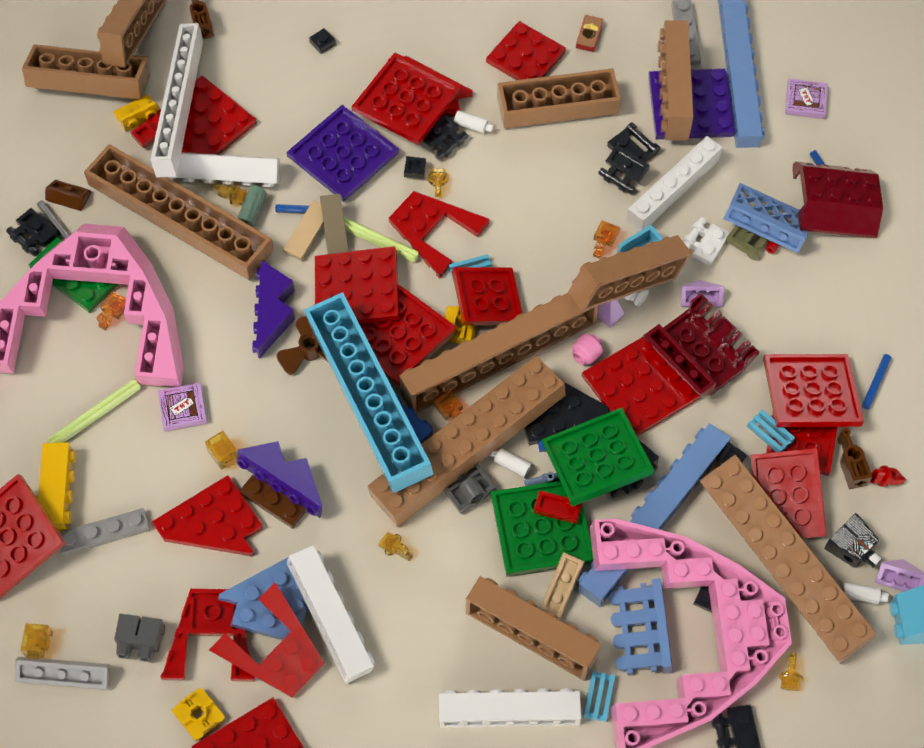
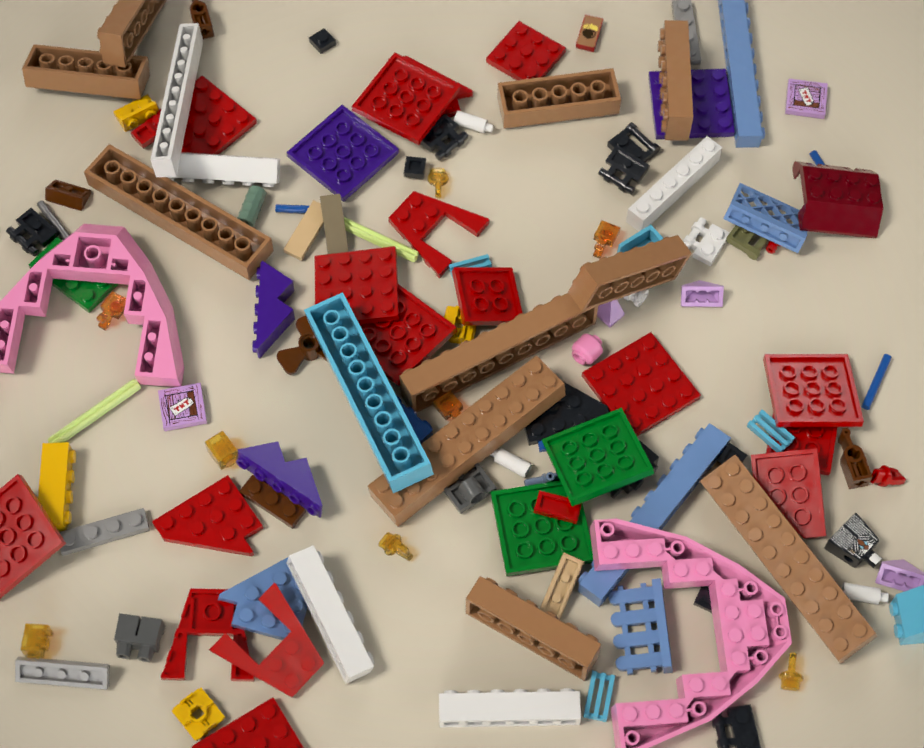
(235, 194): clear yellow piece -> none
(702, 348): dark red slope -> none

